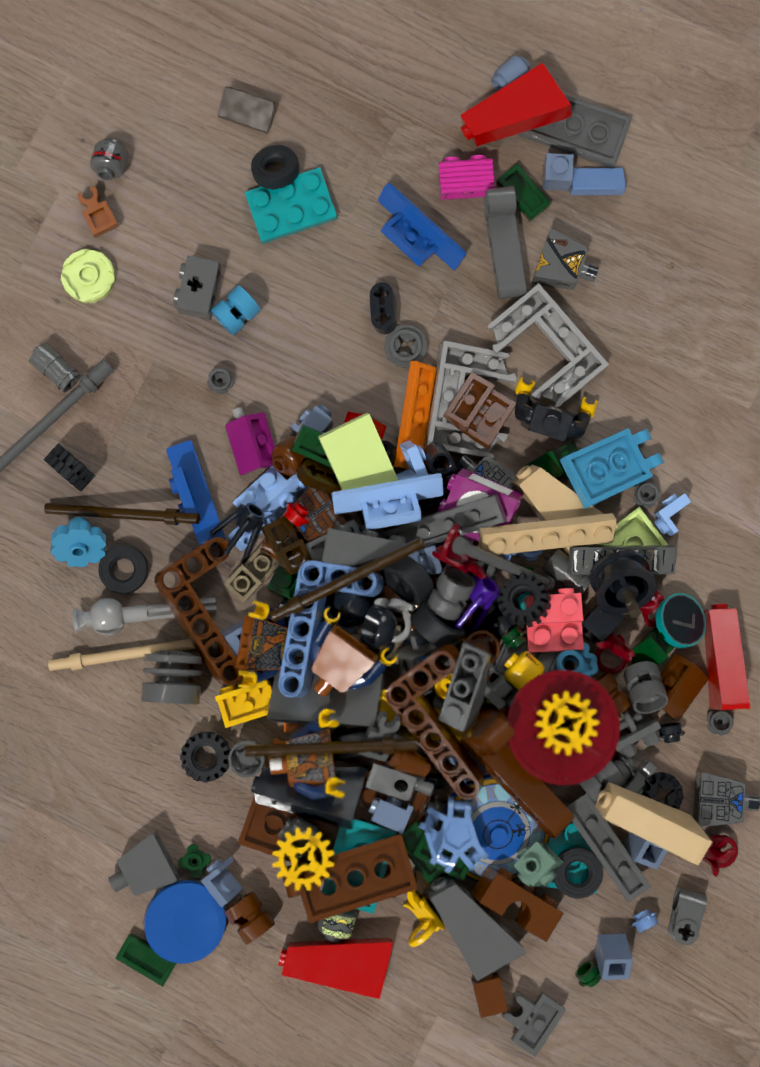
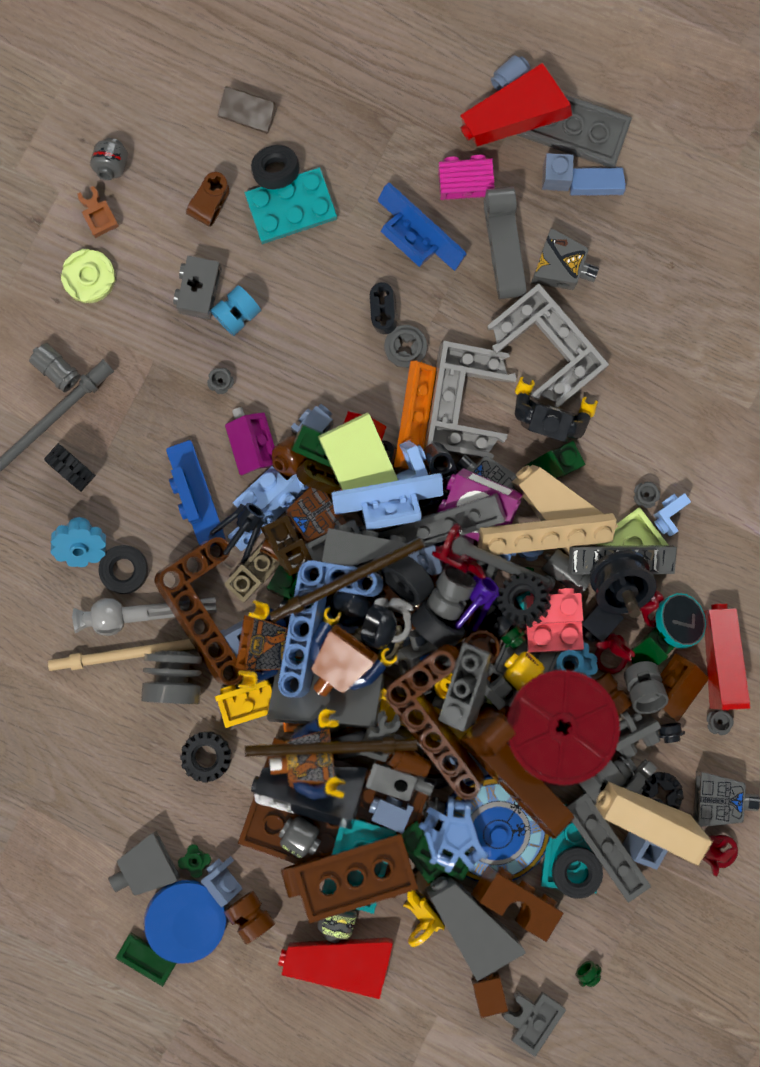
(169, 516): dark brown bar -> none
(207, 203): none -> reddish brown piece
(243, 765): dark grey wheel -> none
(297, 514): red plate -> none
(314, 866): yellow gear -> none
(479, 410): reddish brown slope -> none
(528, 196): dark green tile -> none
(537, 864): sand green brick -> none
(571, 735): yellow gear -> none
(609, 466): dark azure tile -> none
(613, 956): sand blue brick -> none
(645, 920): medium blue plate -> none
(687, 912): dark grey piece -> none

